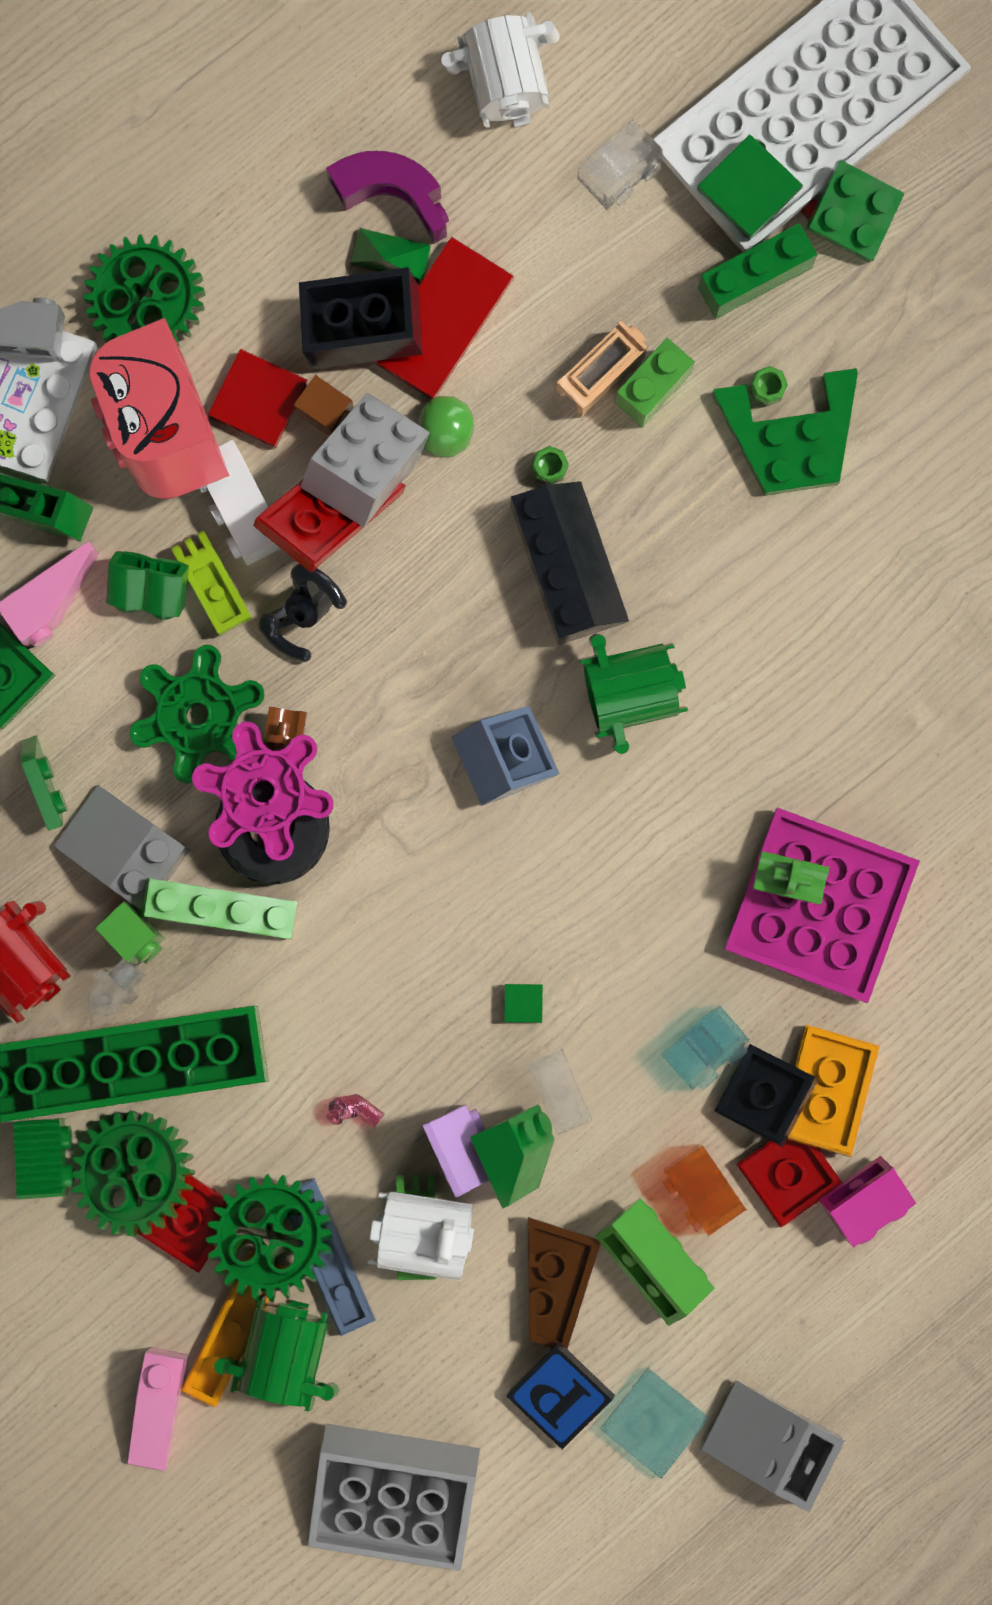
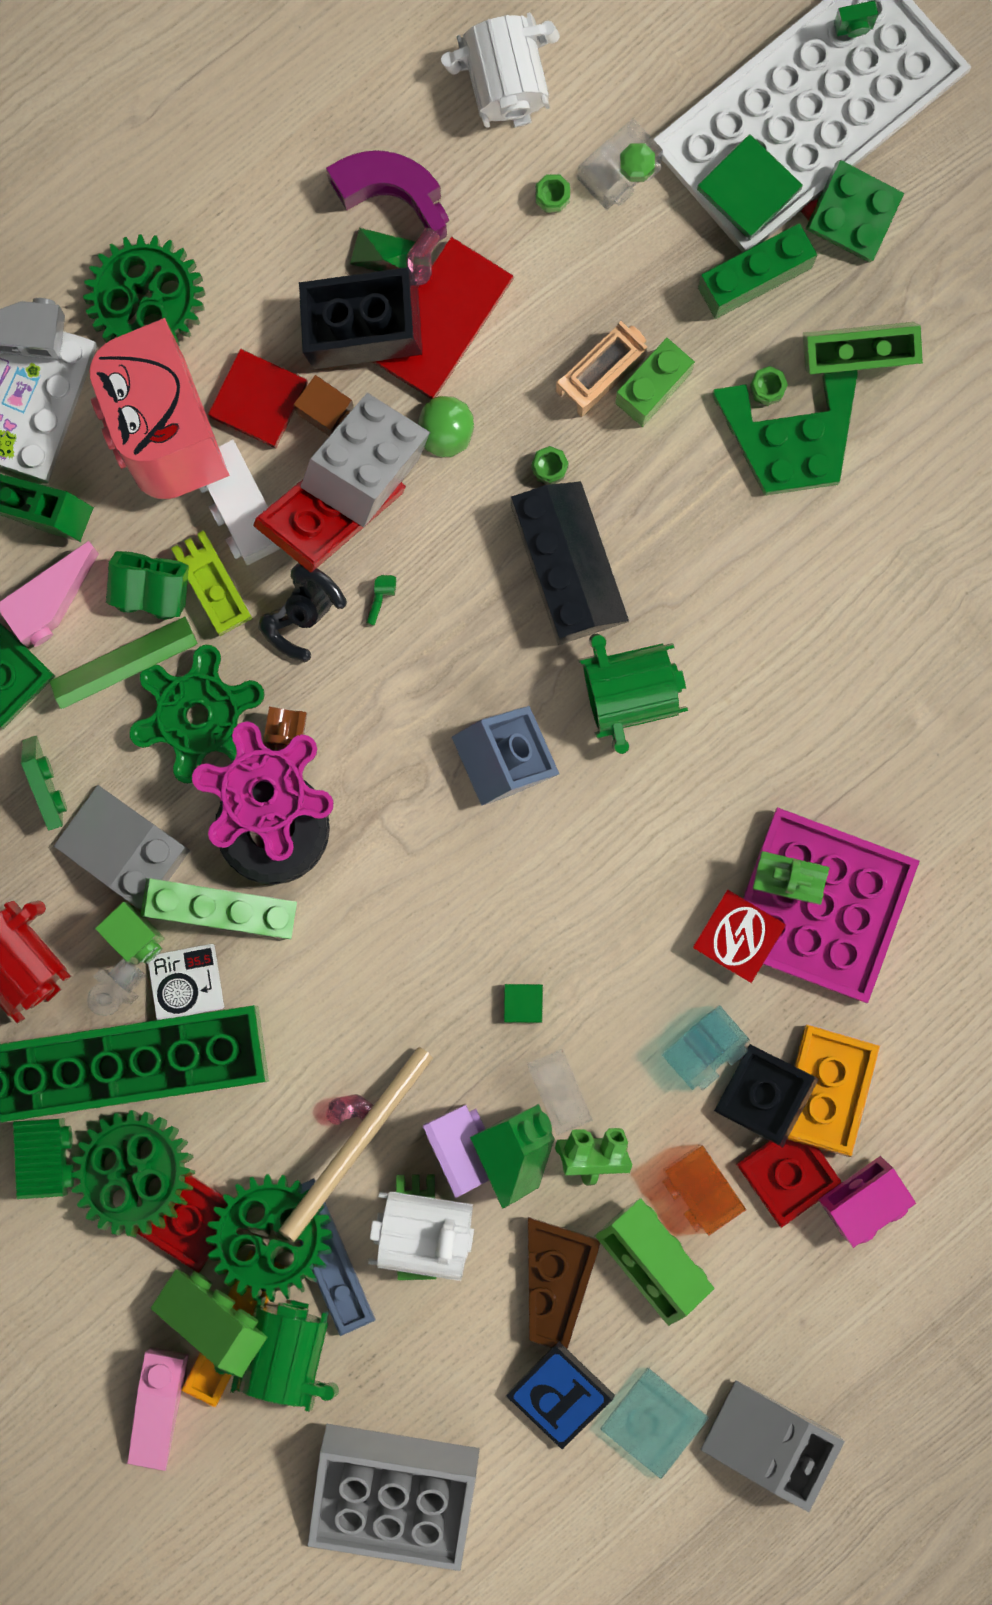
(123, 662): none -> bright green tile
(186, 982): none -> white sticker
(209, 1321): none -> bright green brick
(355, 1144): none -> tan piece
(383, 586): none -> green hand
(420, 256): none -> clear pink arm
(552, 193): none -> bright green tile
(594, 1156): none -> bright green hips
(637, 162): none -> bright green tile
(739, 936): none -> red sticker
(856, 19): none -> green plate
(862, 347): none -> bright green brick

